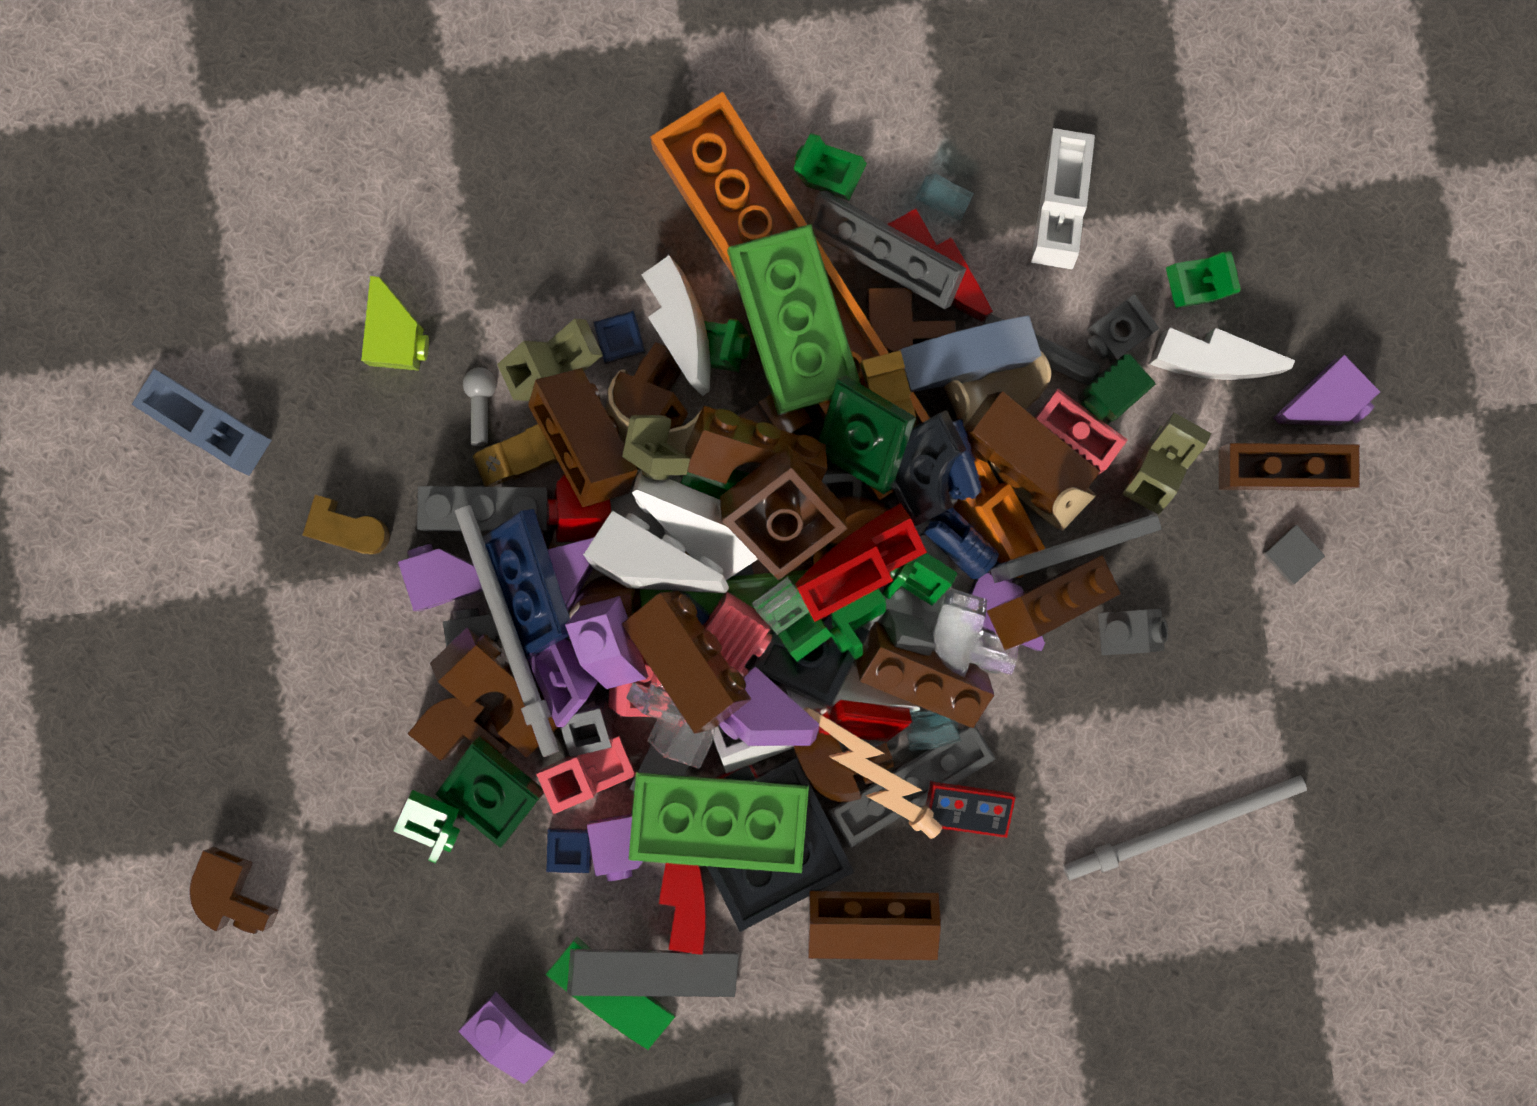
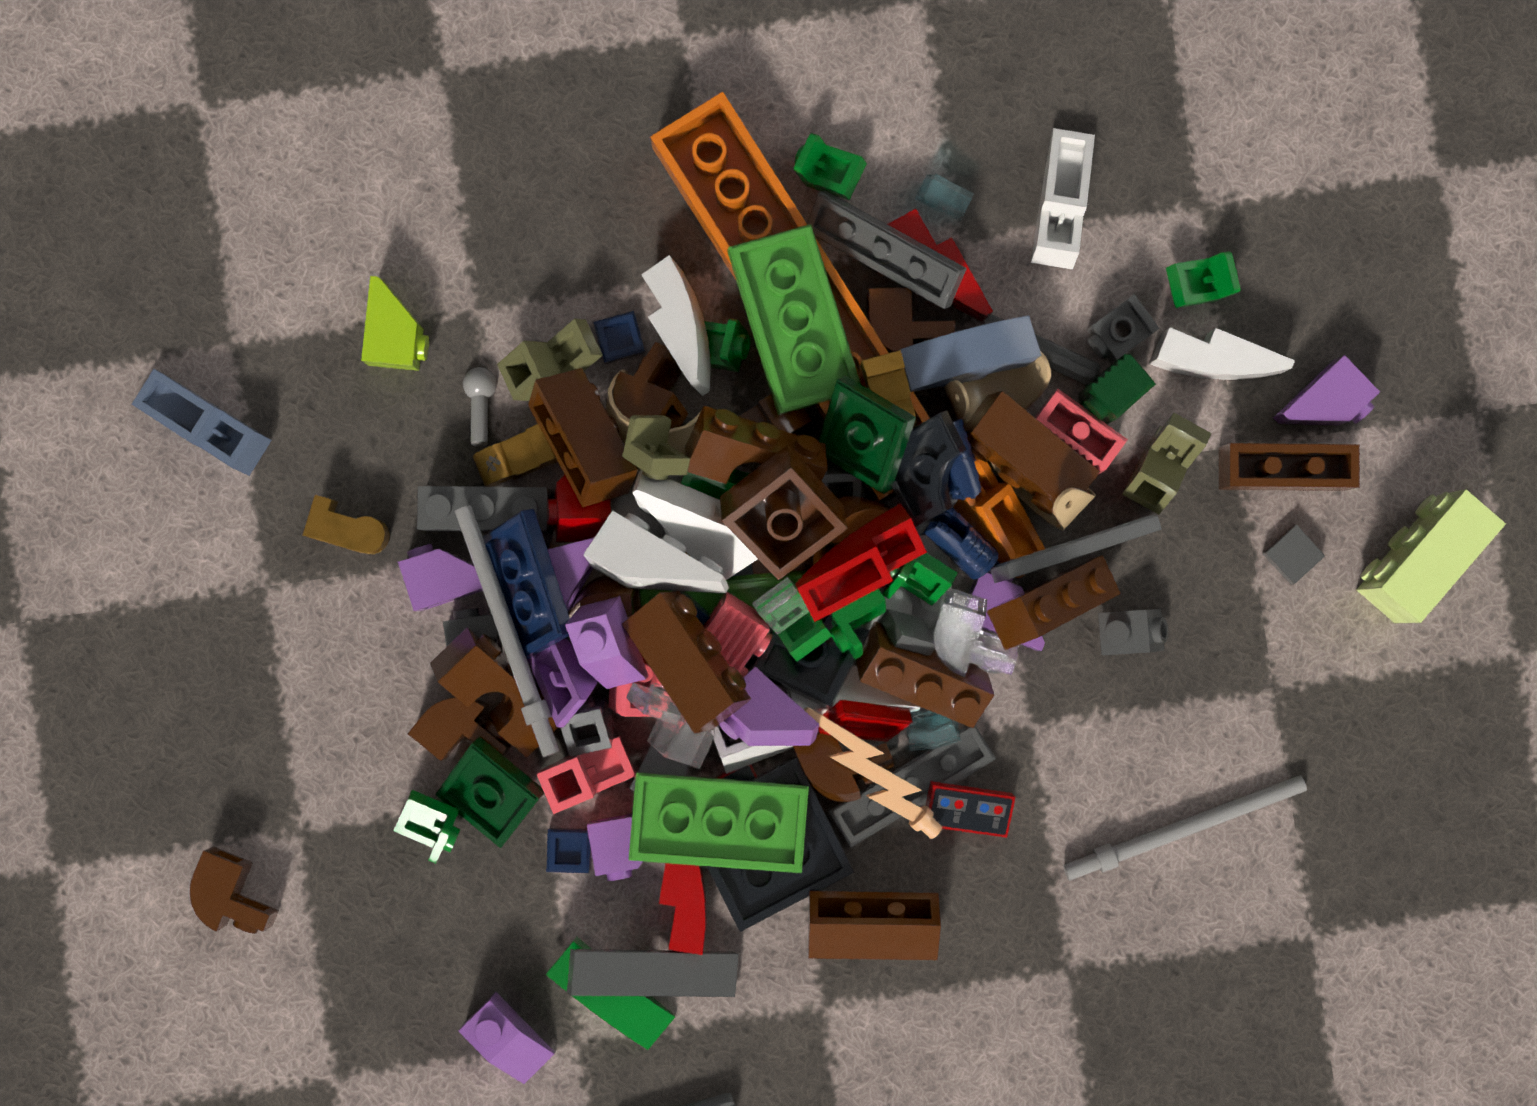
(1429, 556): none -> yellowish green brick

